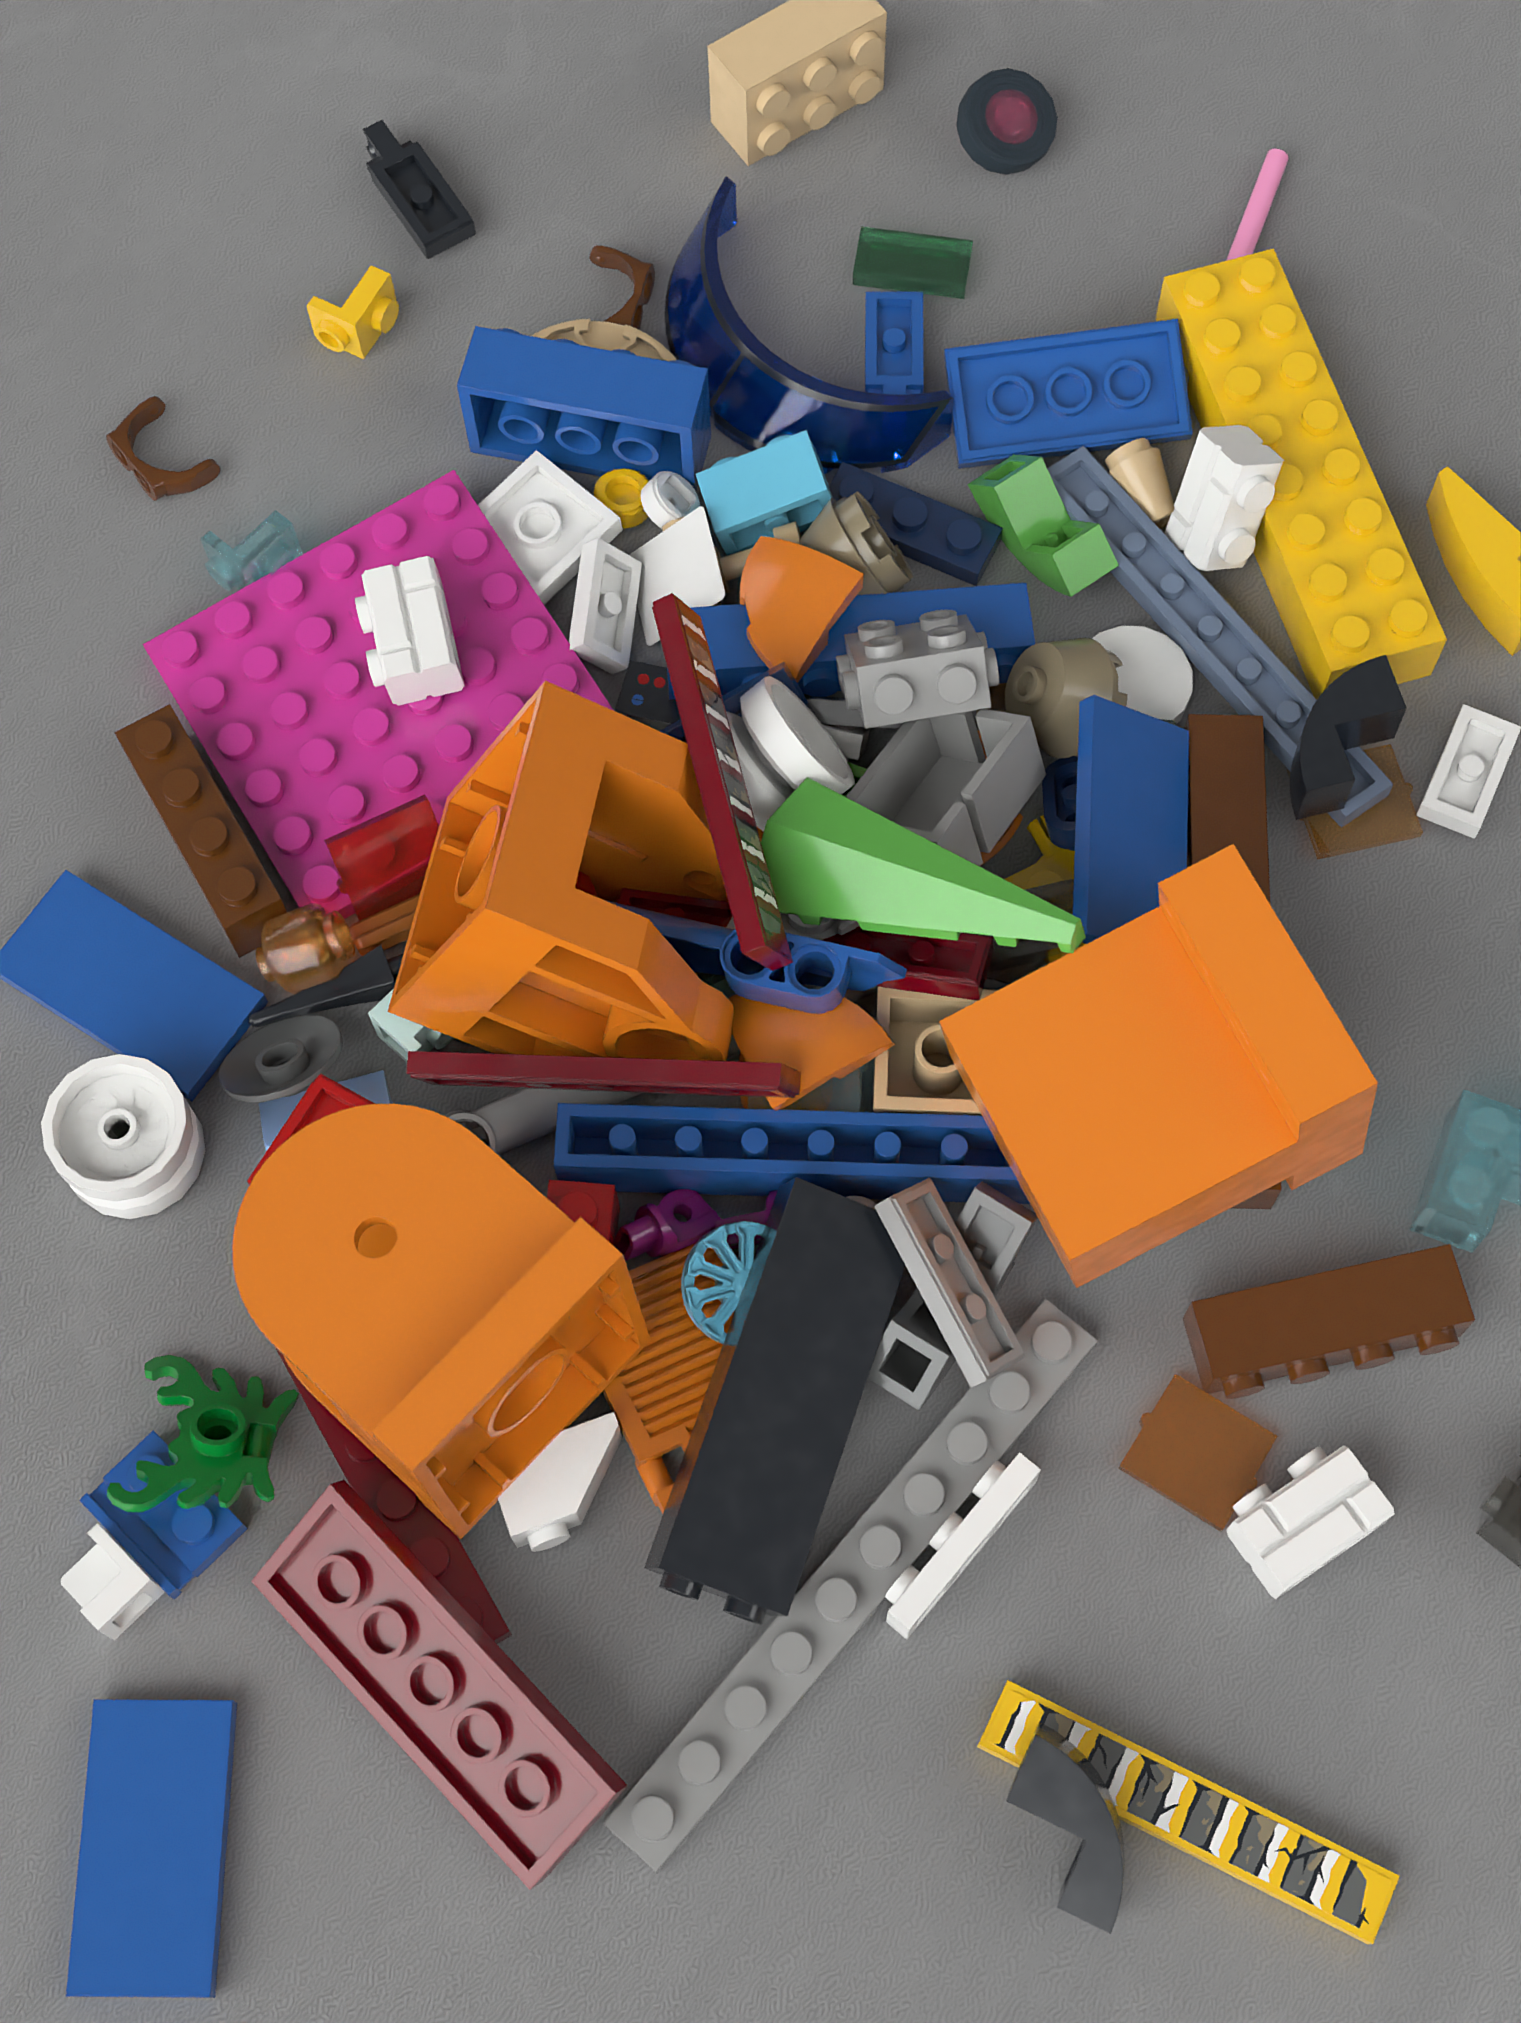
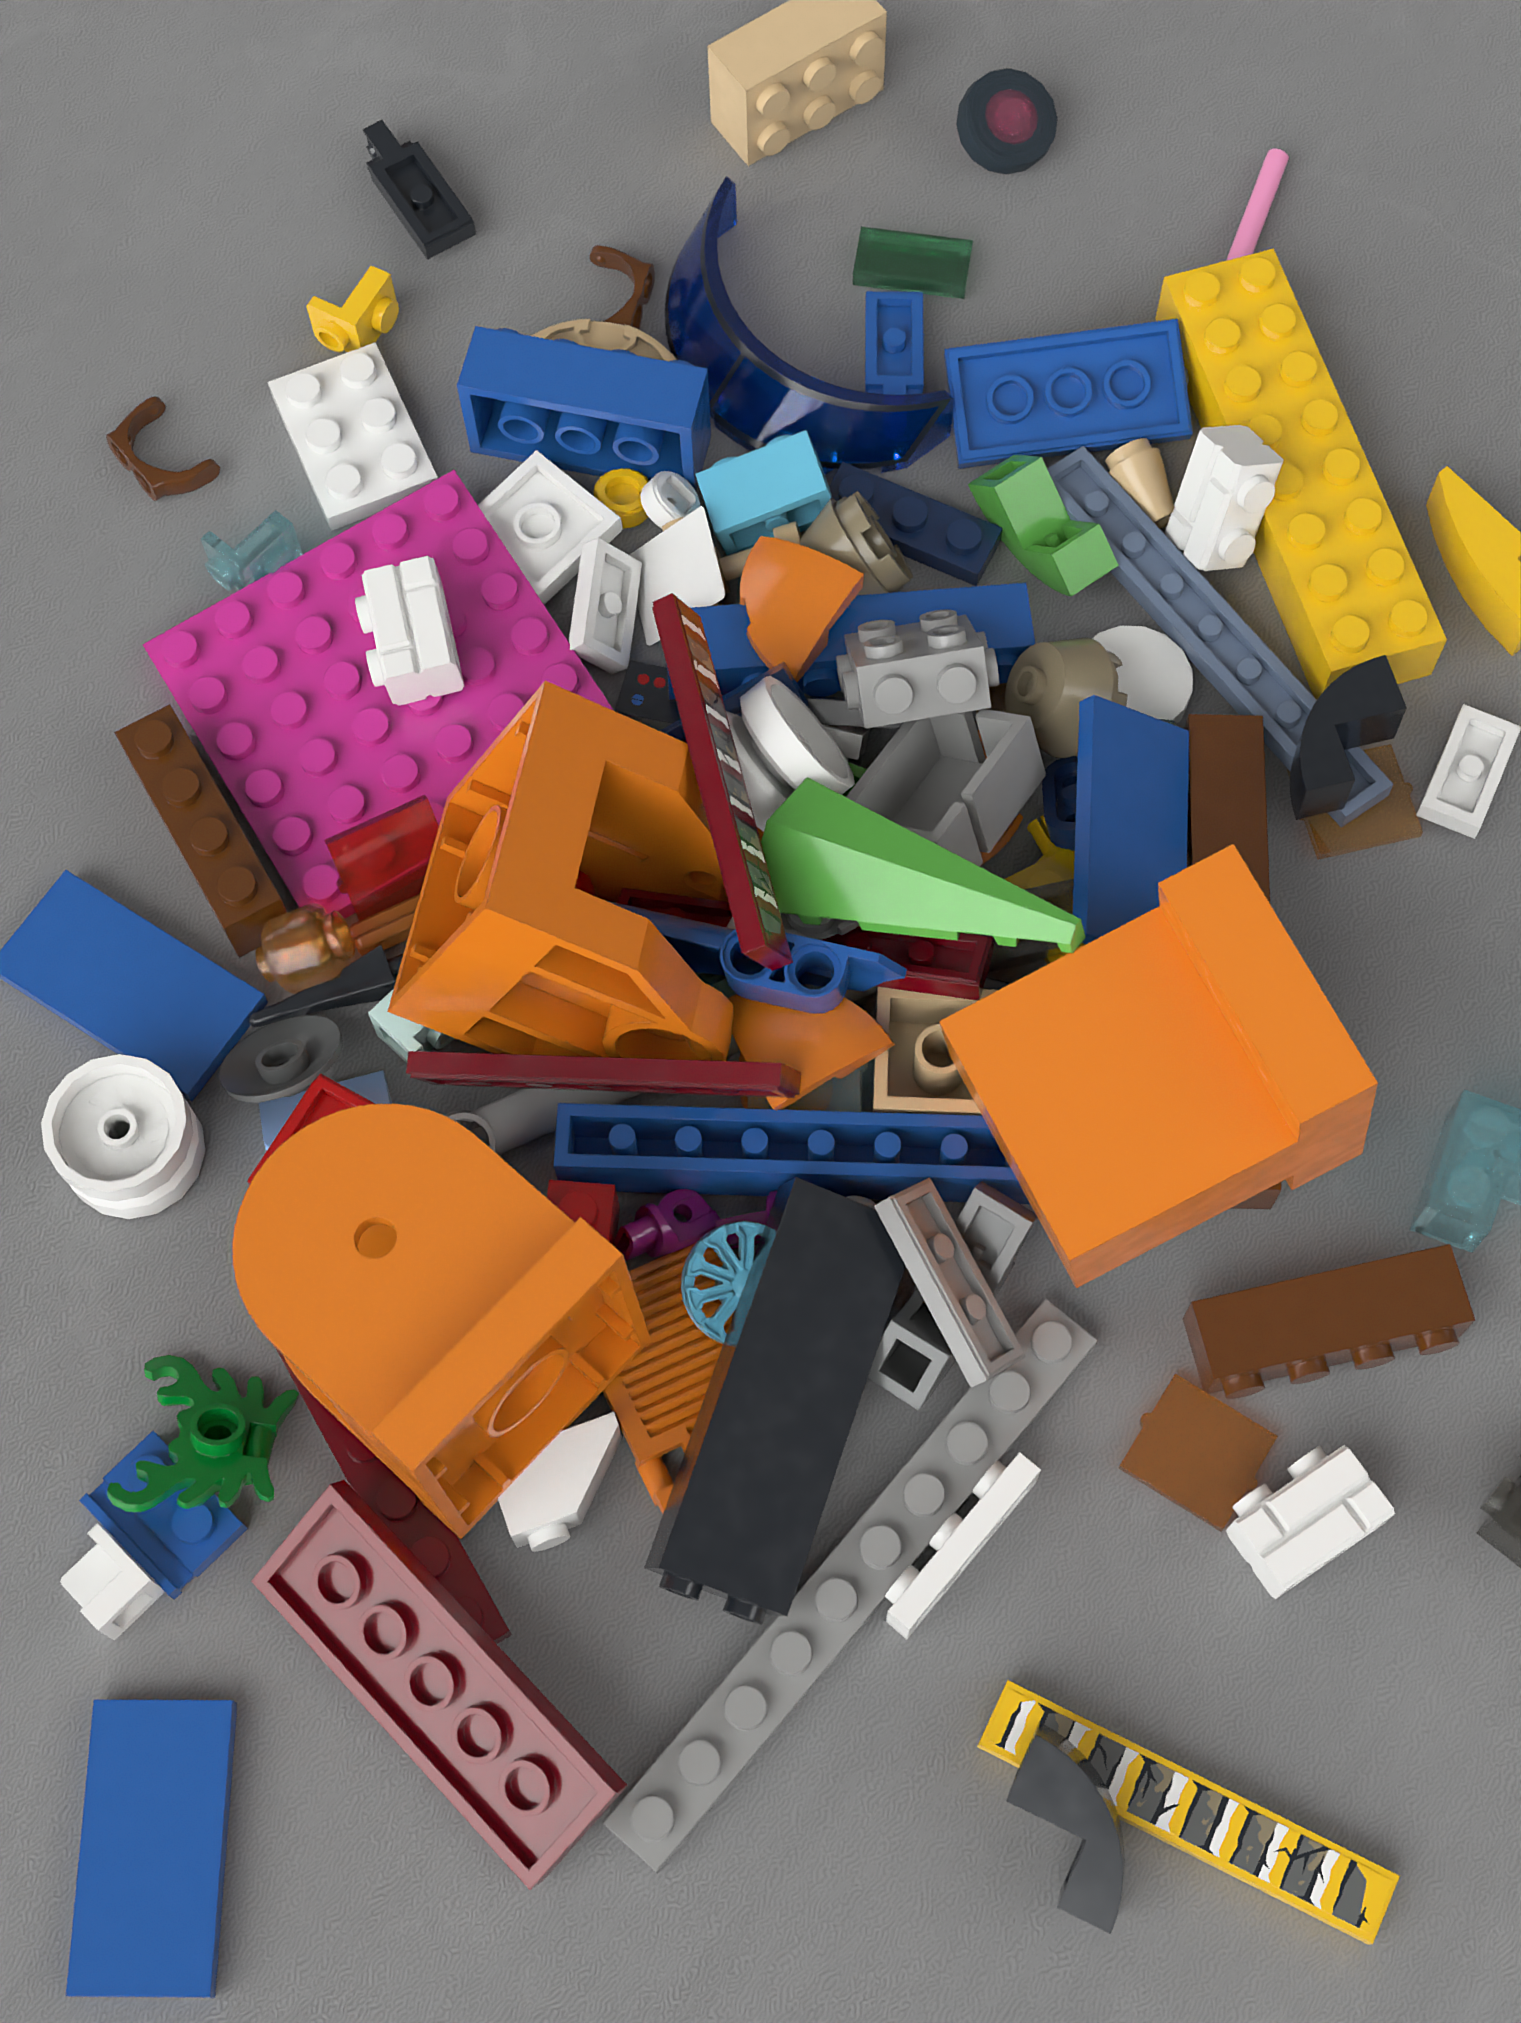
(352, 435): none -> white plate

